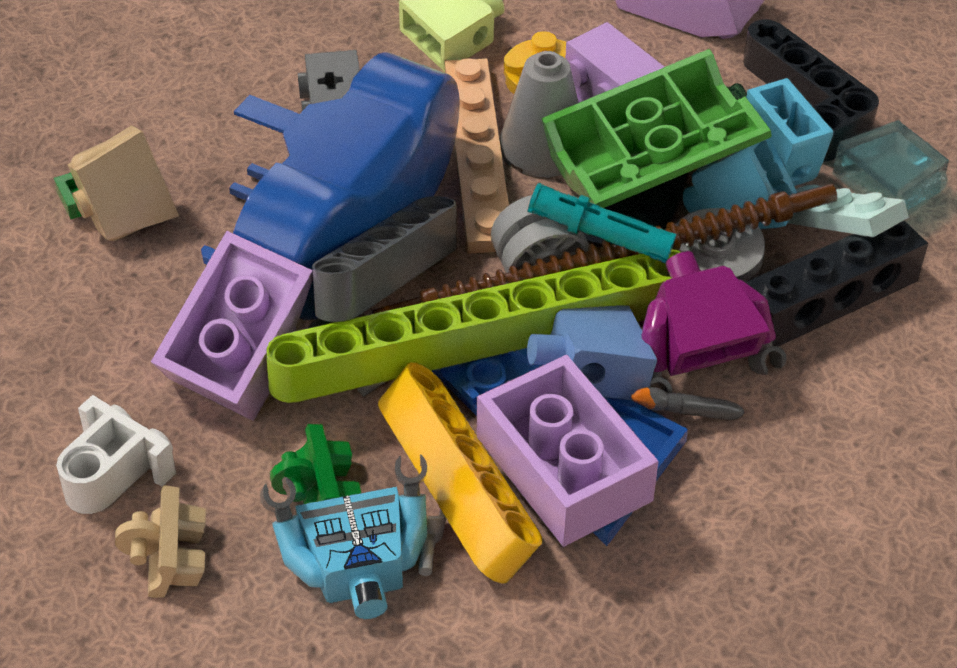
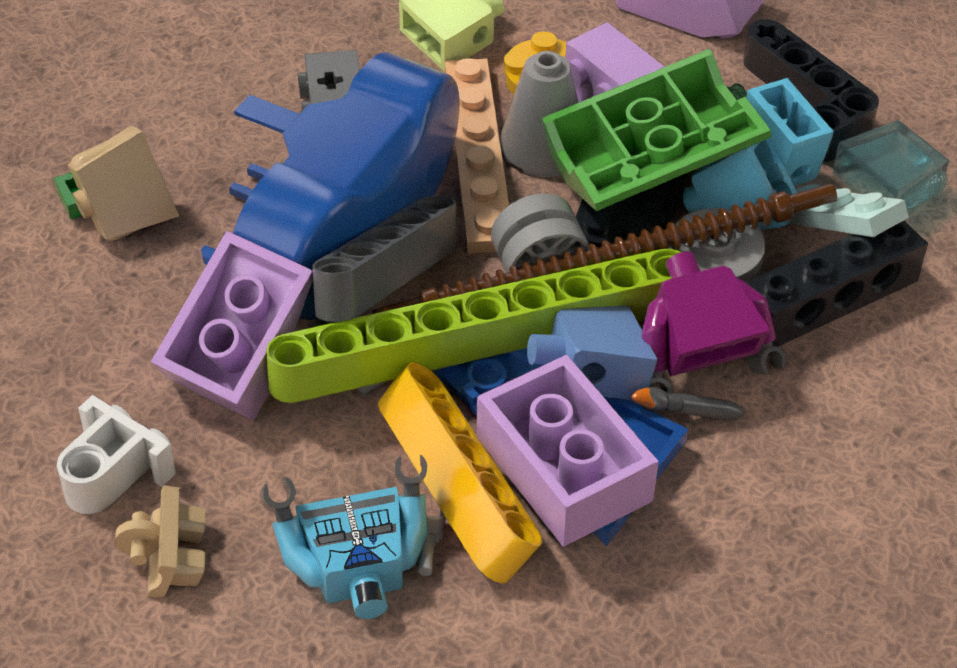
(315, 468): green hips -> none
(600, 222): teal pin -> none

